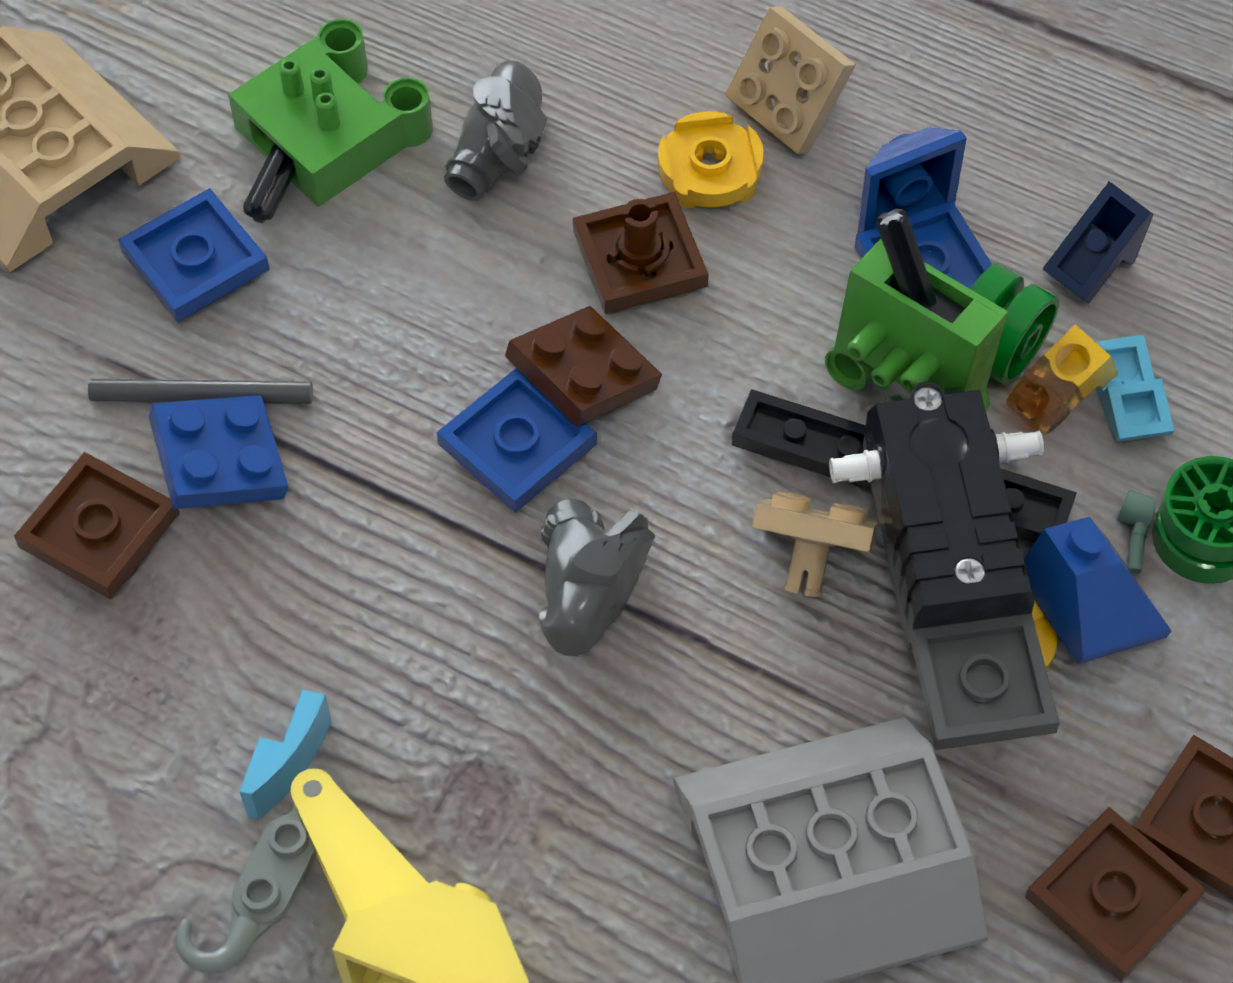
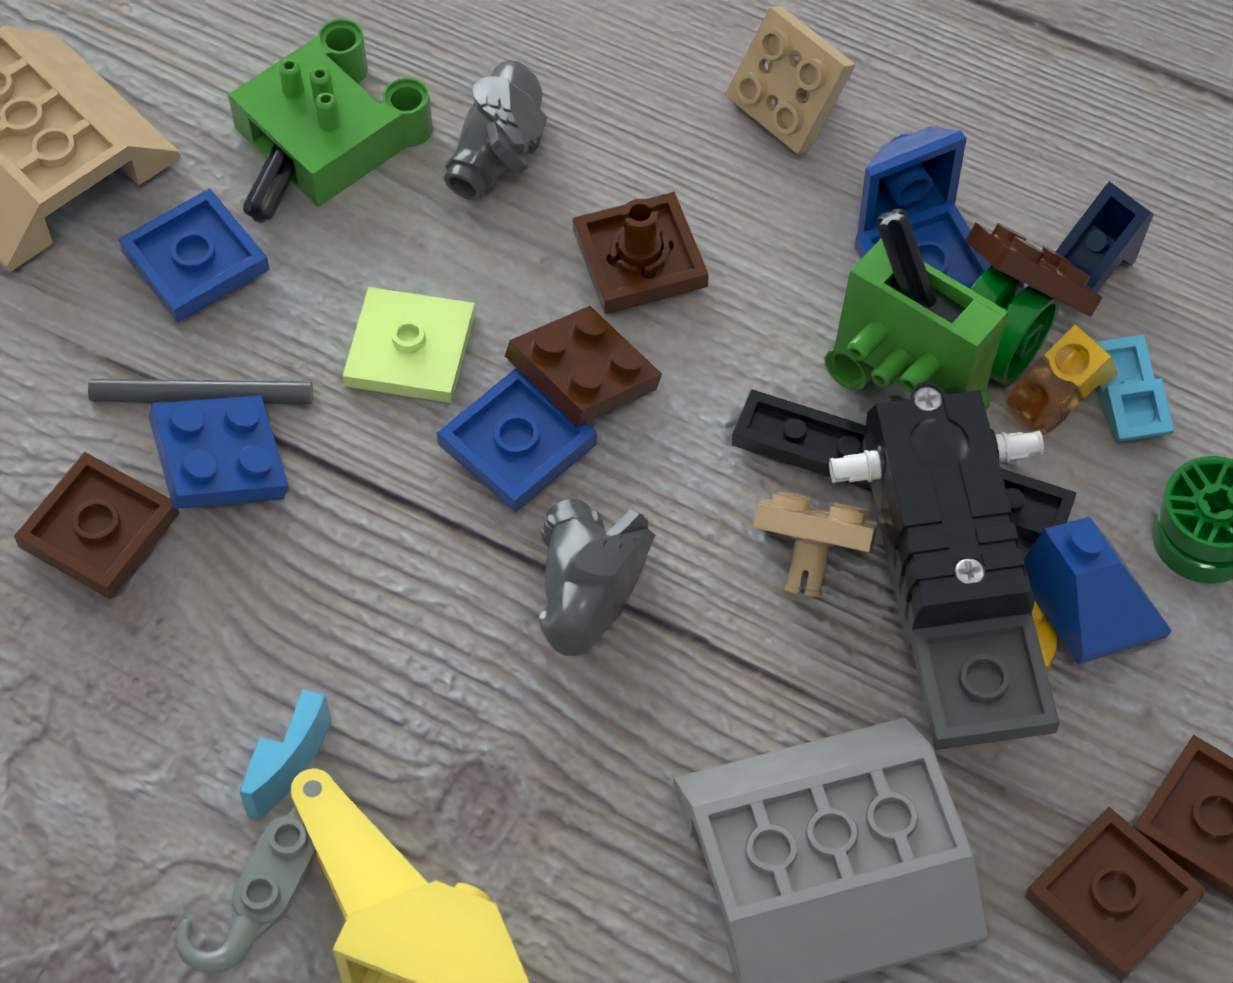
(409, 345): none -> yellowish green plate
(710, 185): yellow plate -> none
(1035, 267): none -> reddish brown plate
(1137, 512): sand green hand -> none

